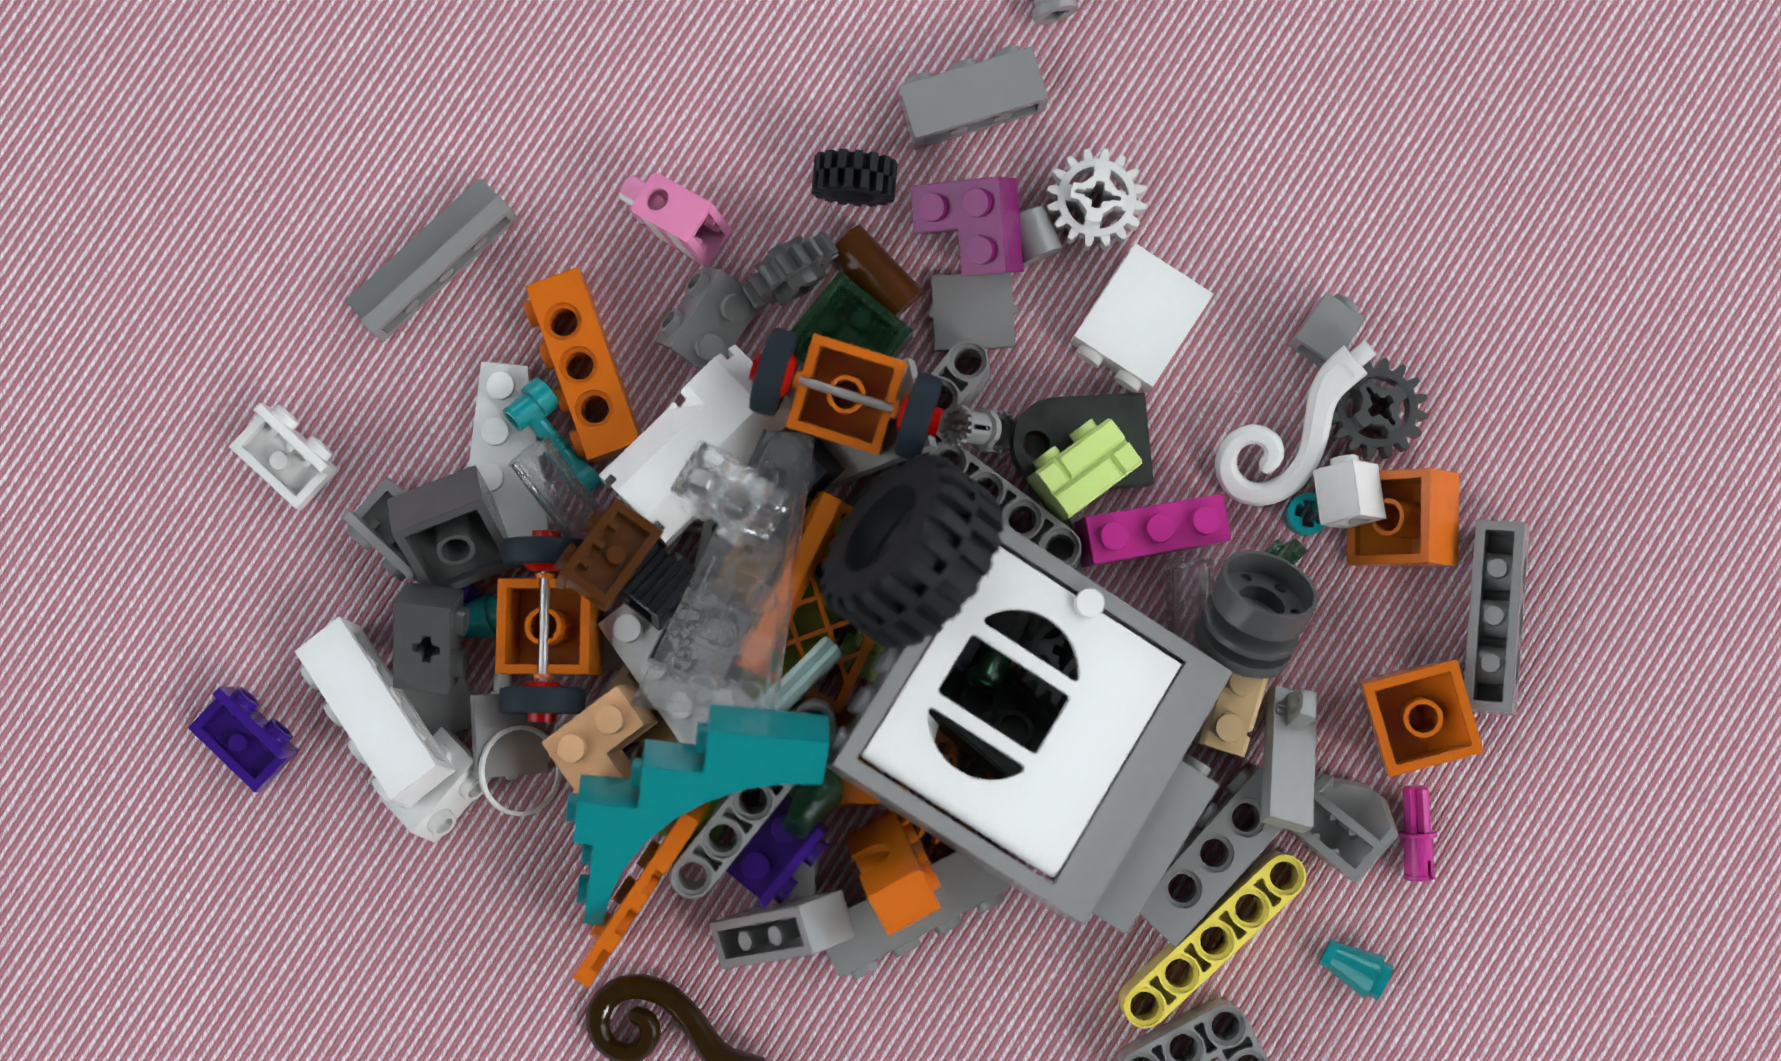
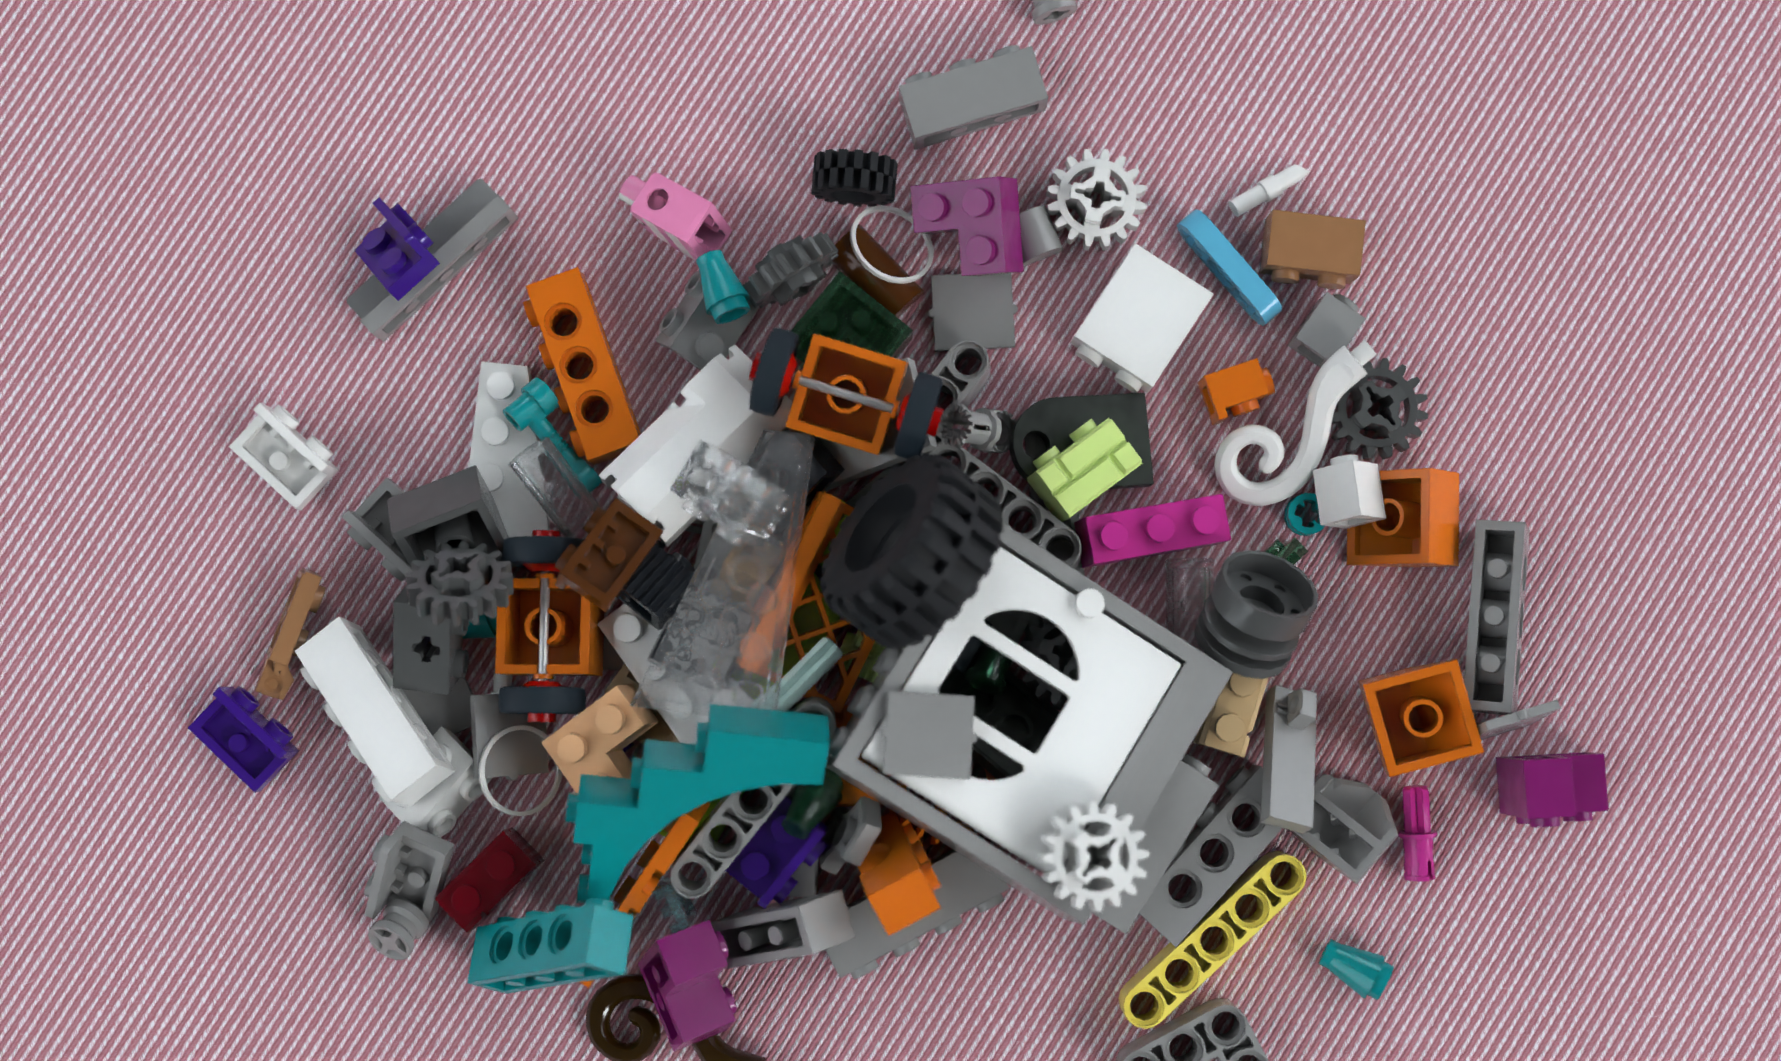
(289, 636): none -> medium nougat hinge
(397, 251): none -> dark purple bracket
(398, 929): none -> light grey wheel
(408, 868): none -> light grey bracket
(459, 583): none -> dark grey gear
(489, 879): none -> dark red brick
(551, 948): none -> teal brick
(673, 906): none -> clear light blue tile
(686, 986): none -> magenta brick
(722, 290): none -> teal cone
(851, 834): none -> light grey tile
(899, 280): none -> white piece
(928, 735): none -> light grey piece
(1109, 869): none -> white gear
(1229, 267): none -> medium azure beam
(1235, 389): none -> orange brick
(1267, 189): none -> white piece
(1312, 248): none -> medium nougat brick
(1516, 720): none -> light grey piece
(1552, 787): none -> magenta brick

